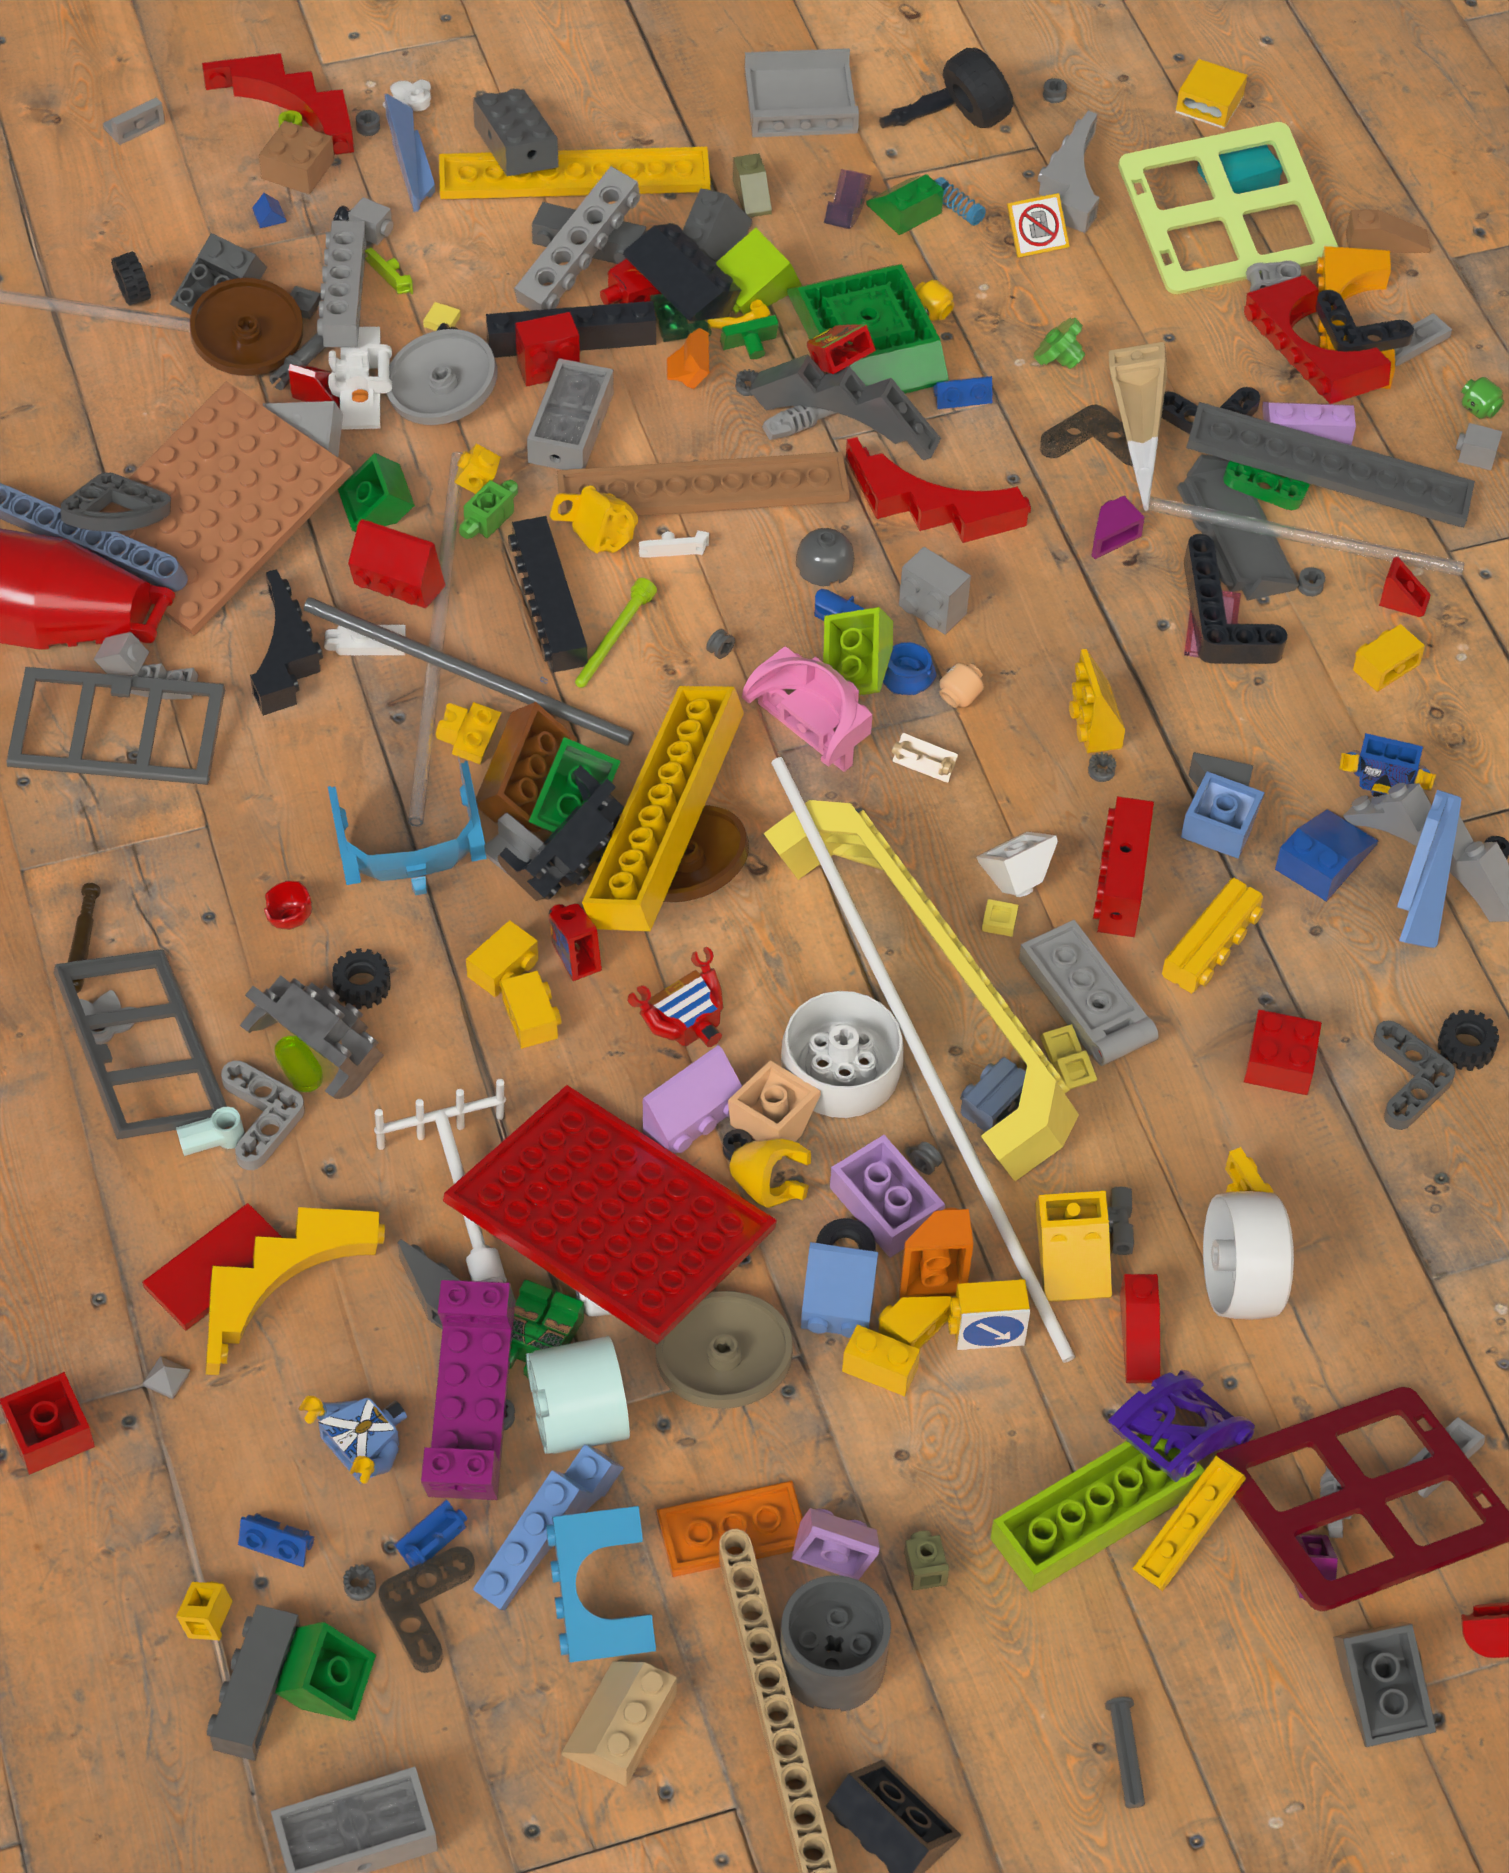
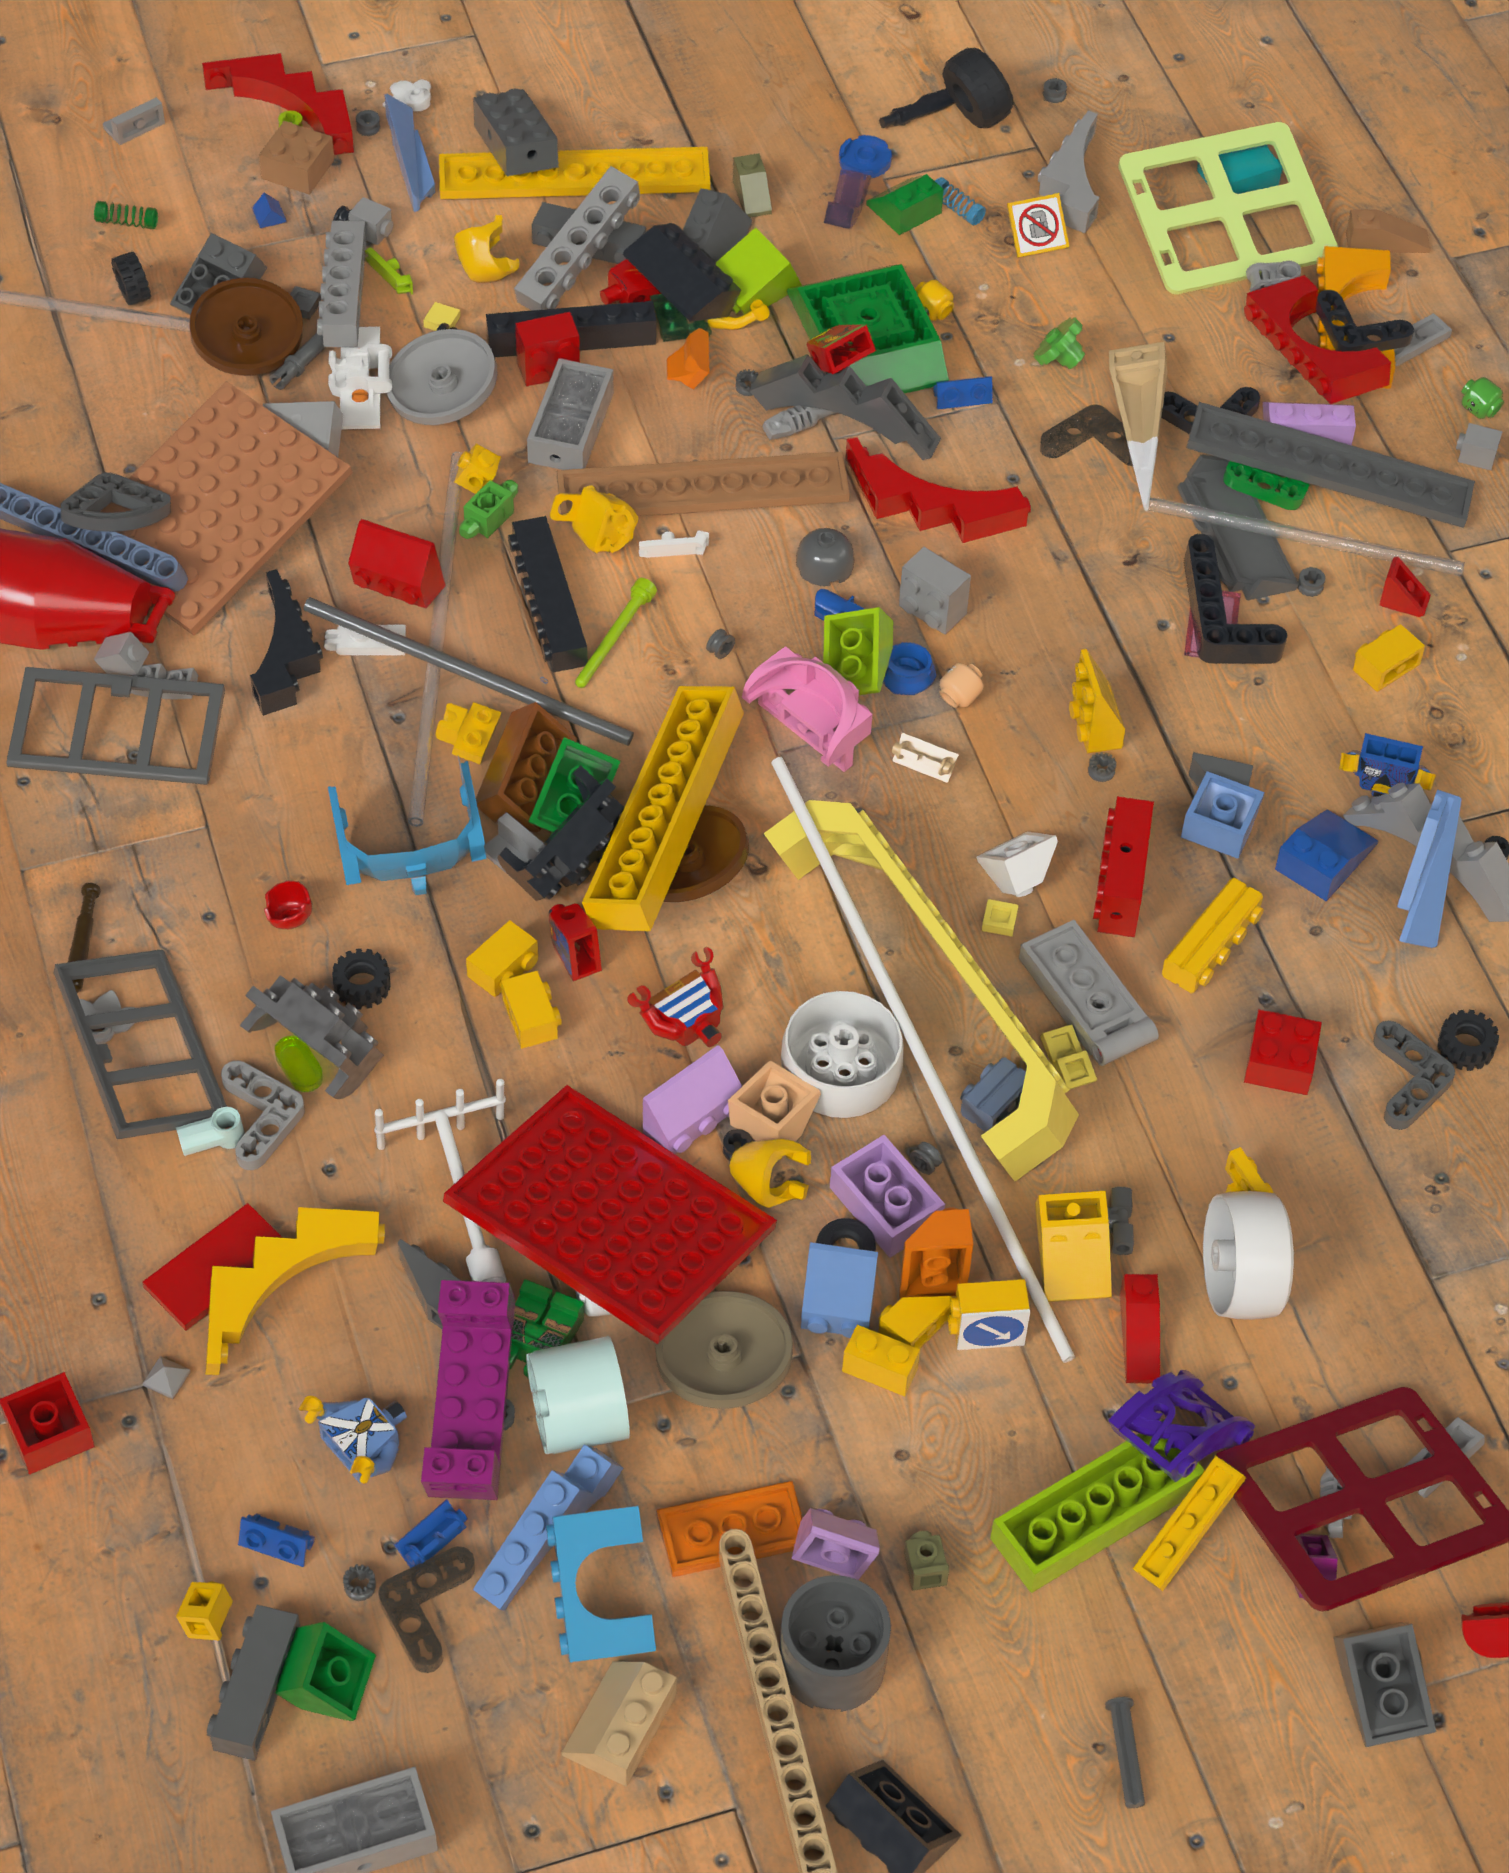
(101, 213): none -> green piece
(310, 384): red slope -> none
(376, 493): green slope -> none
(474, 249): none -> yellow piece
(750, 335): green tile -> none
(800, 93): light grey panel -> none
(866, 155): none -> blue tile
(1116, 526): magenta slope -> none
(1211, 93): yellow piece -> none

